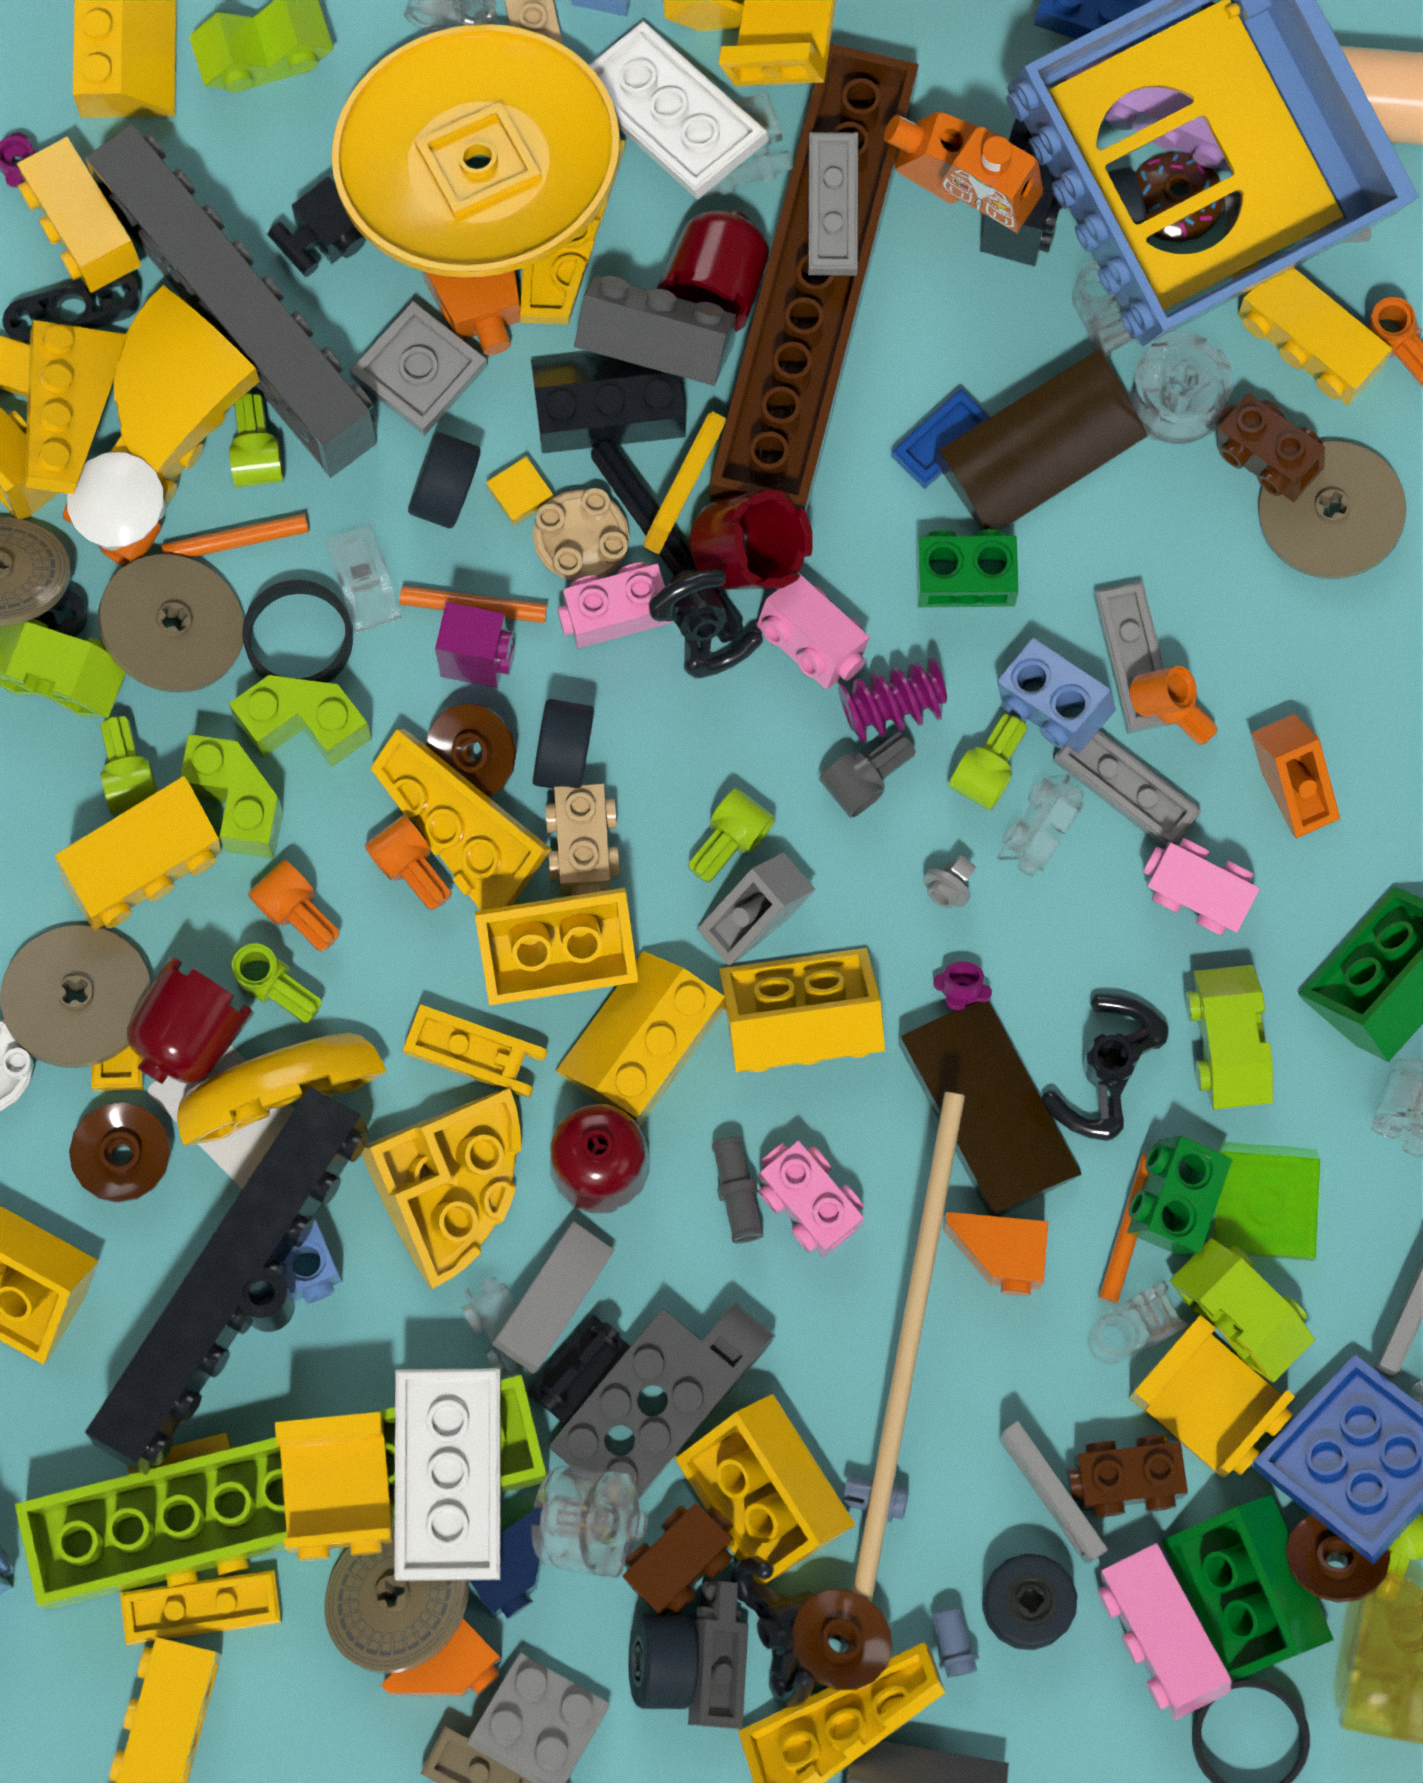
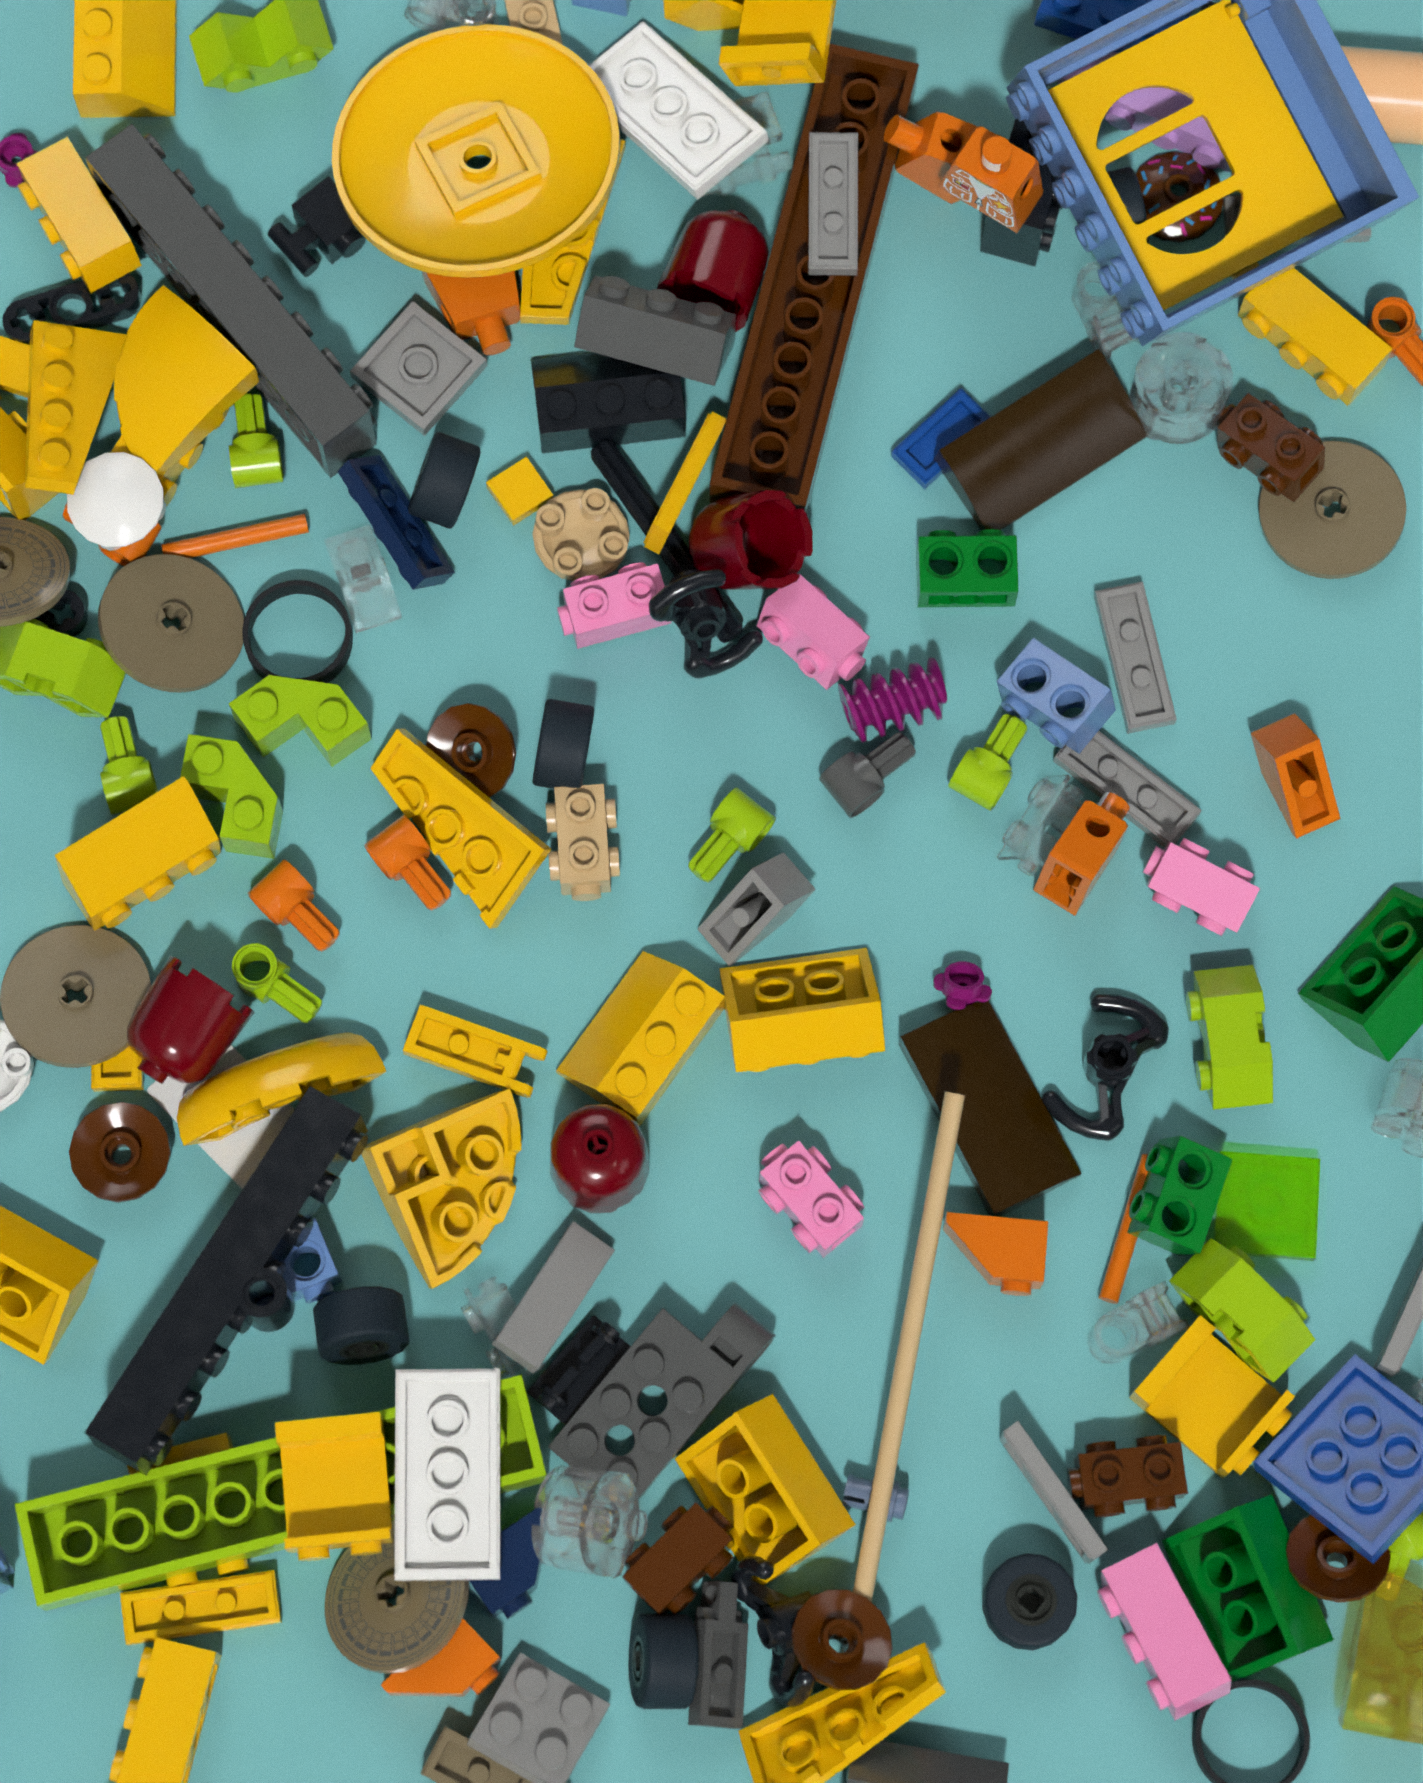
(361, 1325): none -> black wheel
(387, 511): none -> dark blue plate
(436, 600): orange bar -> none
(474, 645): magenta brick -> none
(556, 946): yellow slope -> none
(737, 1190): dark grey pin -> none
(947, 885): light grey plate -> none
(954, 1643): sand blue pin -> none
(1083, 852): none -> orange torso
(1172, 698): orange axle -> none

